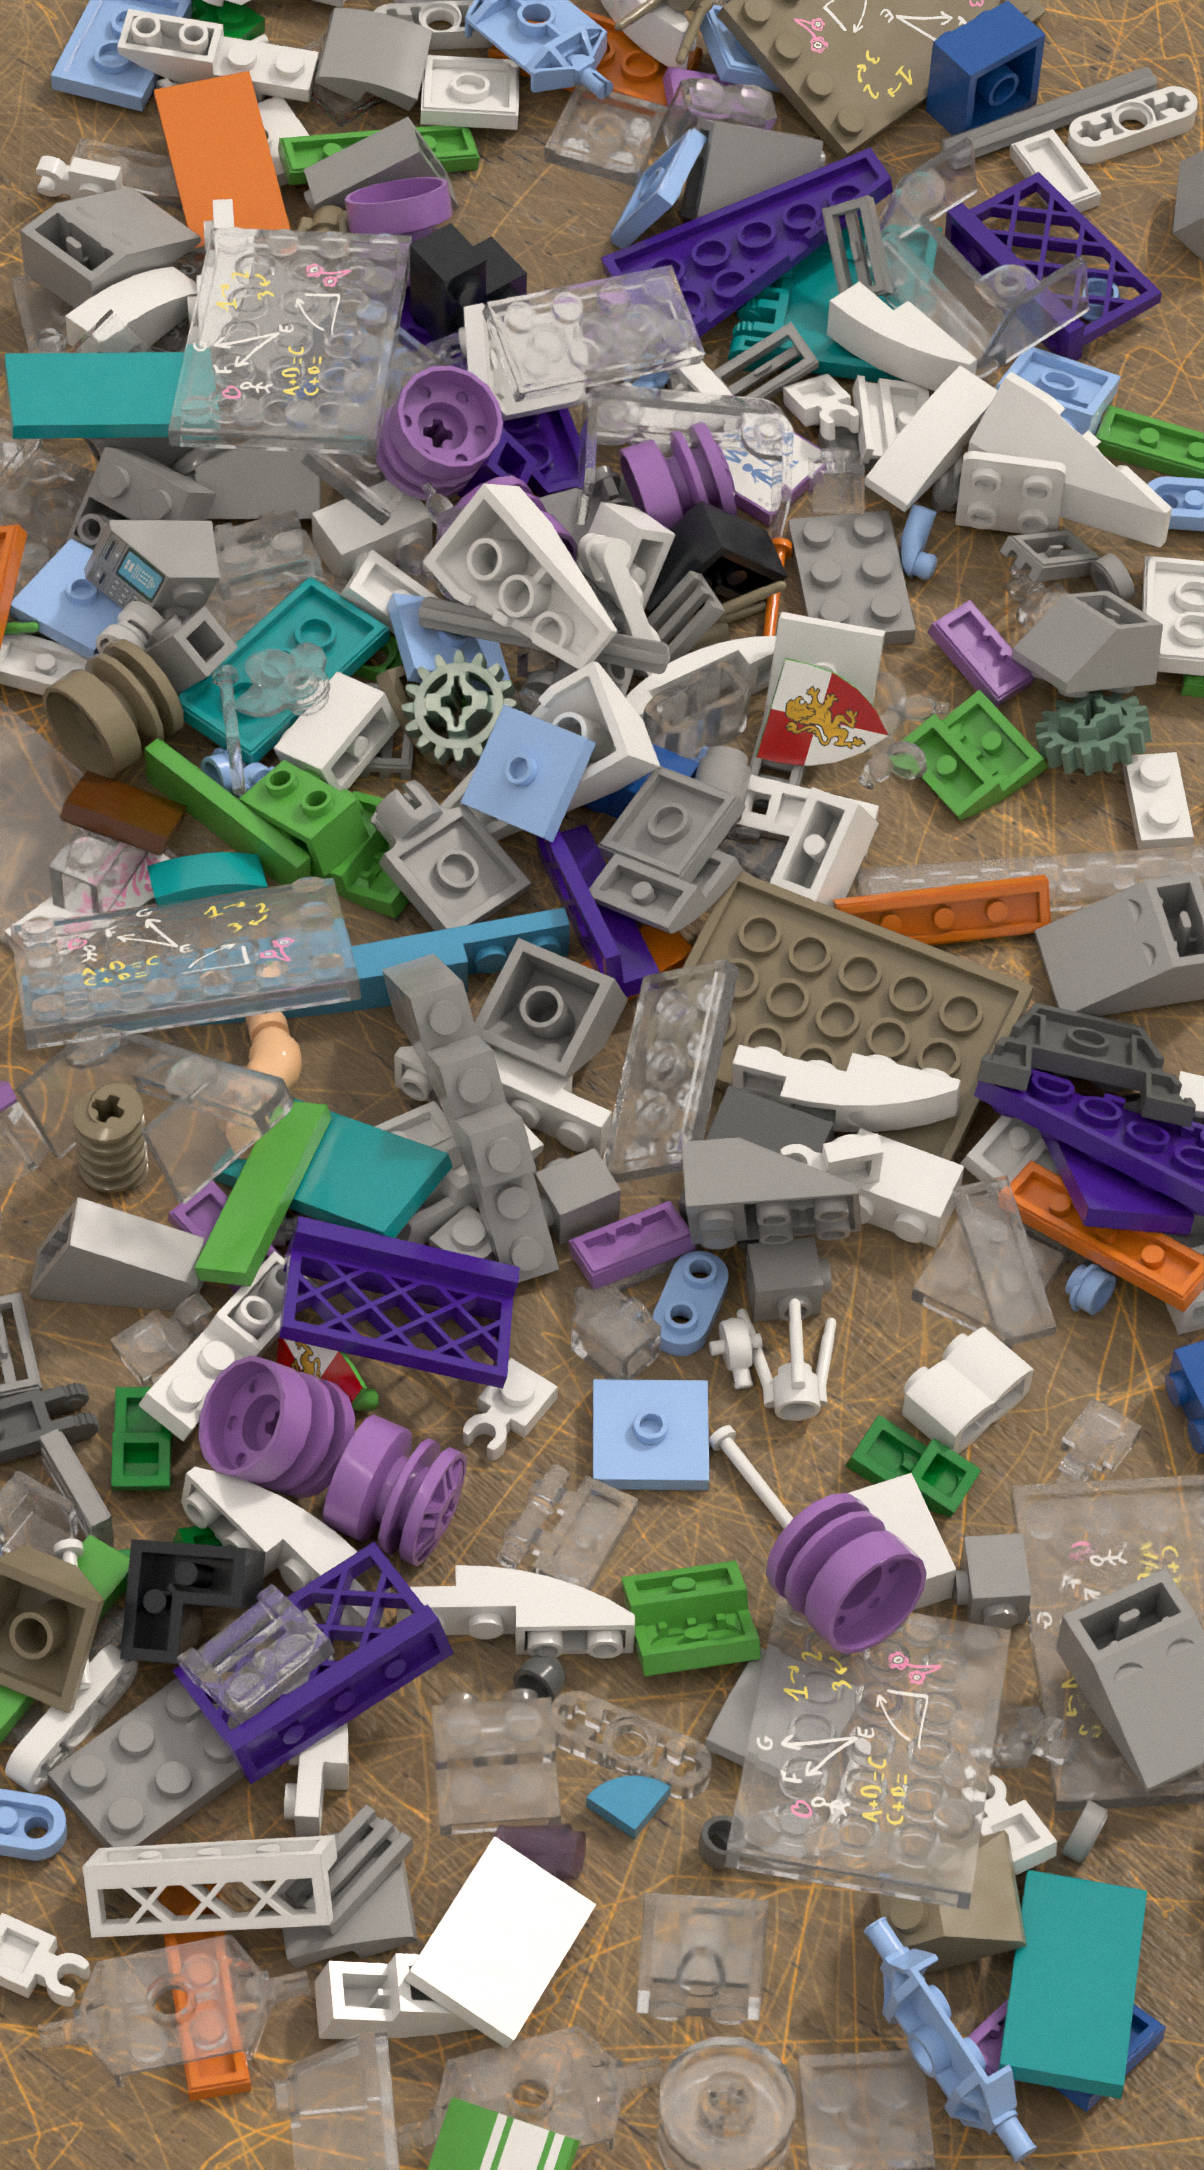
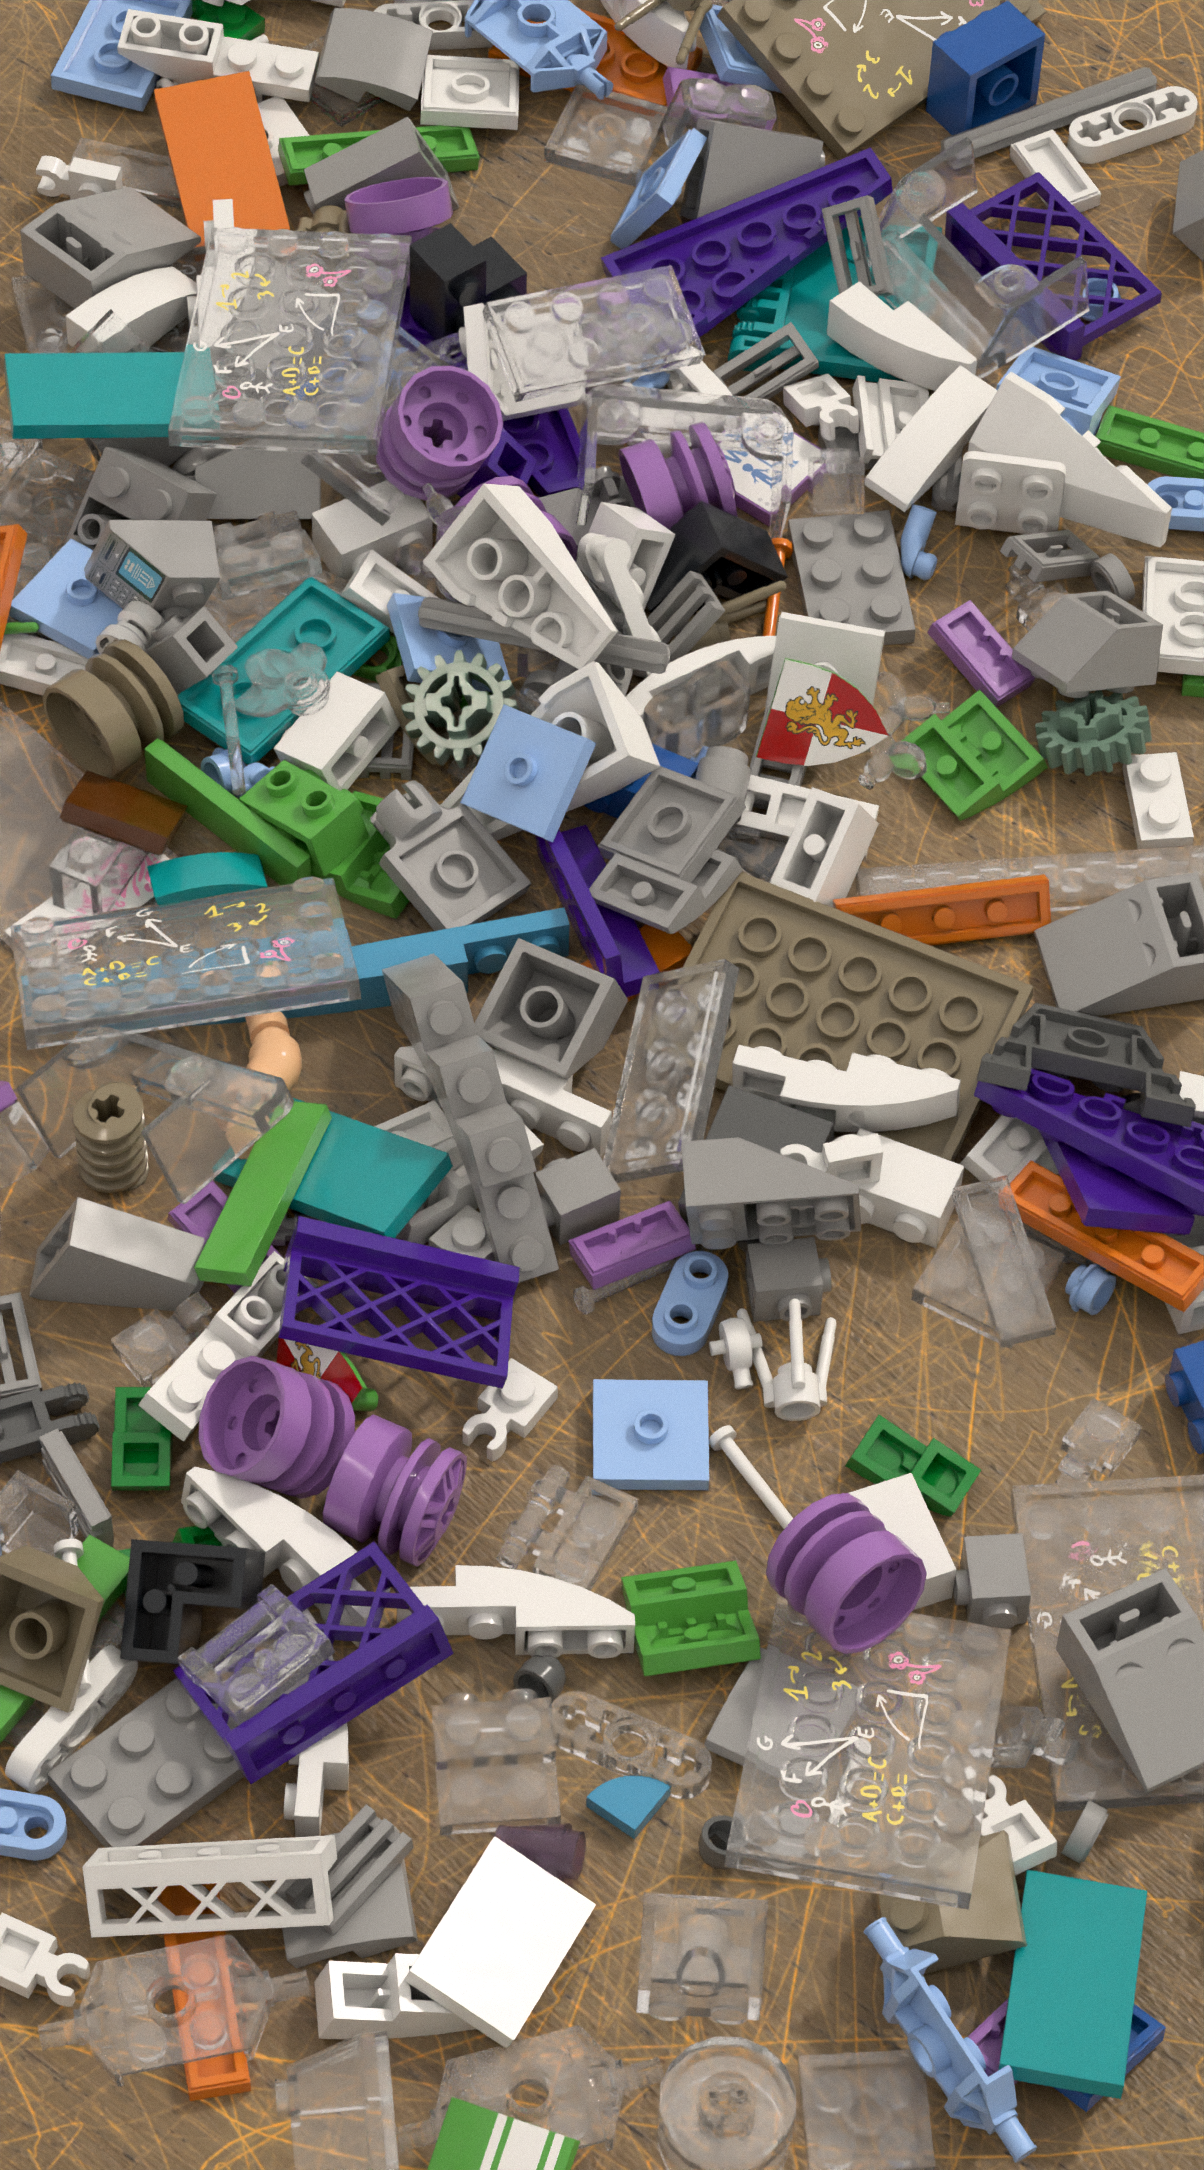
(615, 1335): clear brick -> none
(966, 1390): white brick -> none

